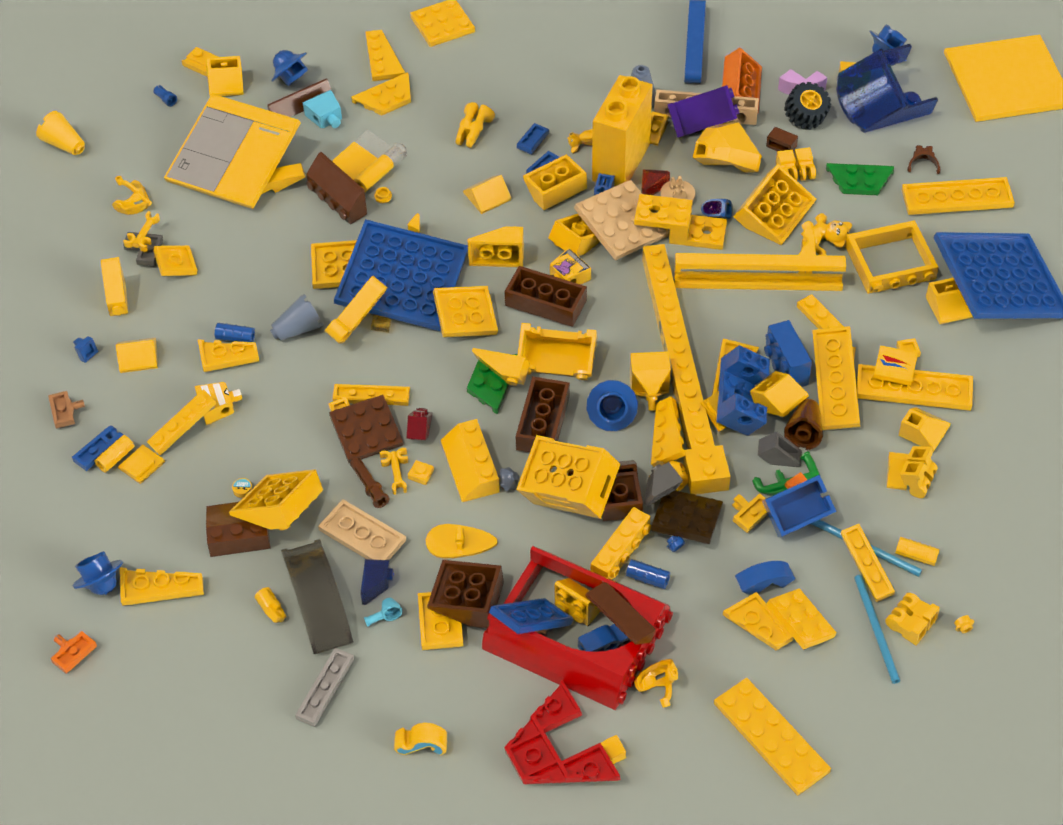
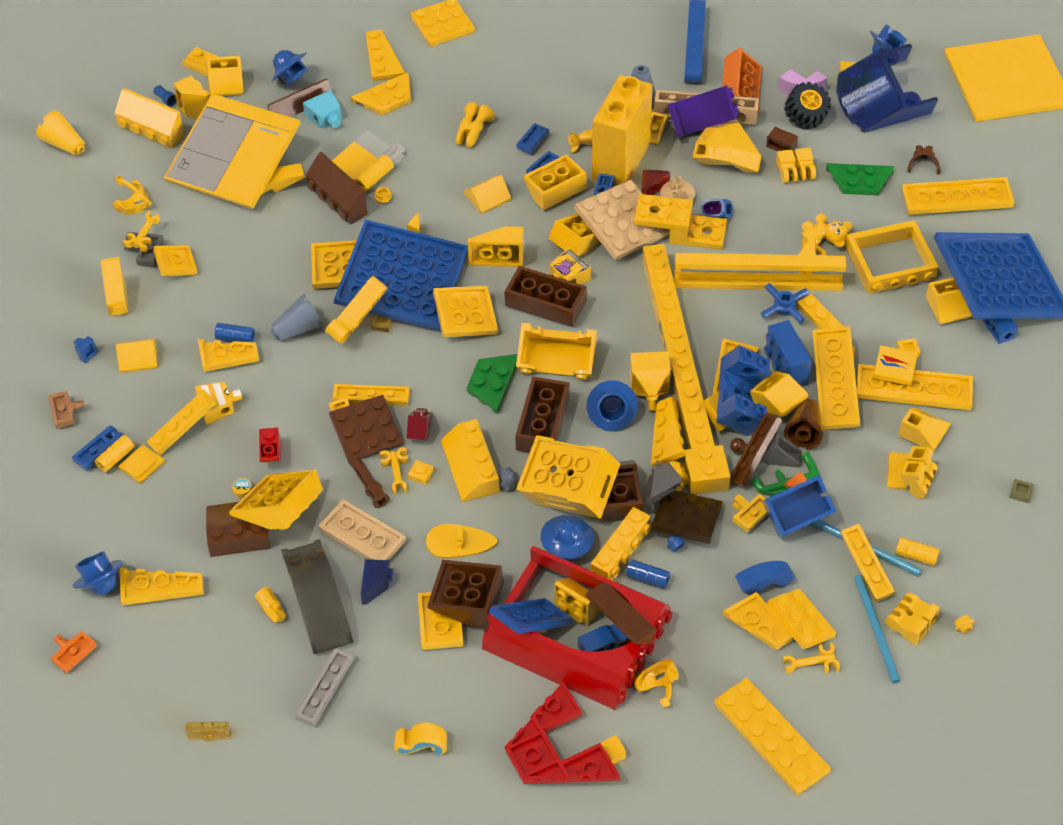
(149, 118): none -> yellow slope
(190, 97): none -> yellow slope
(208, 730): none -> clear yellow plate
(269, 444): none -> red slope
(389, 611): medium azure bar -> none
(509, 367): yellow slope -> none
(567, 537): none -> blue helmet
(753, 450): none -> reddish brown plate
(775, 206): yellow slope -> none
(784, 303): none -> blue bar
(825, 657): none -> yellow bar
(1001, 329): none -> blue piece
(1021, 491): none -> olive tile

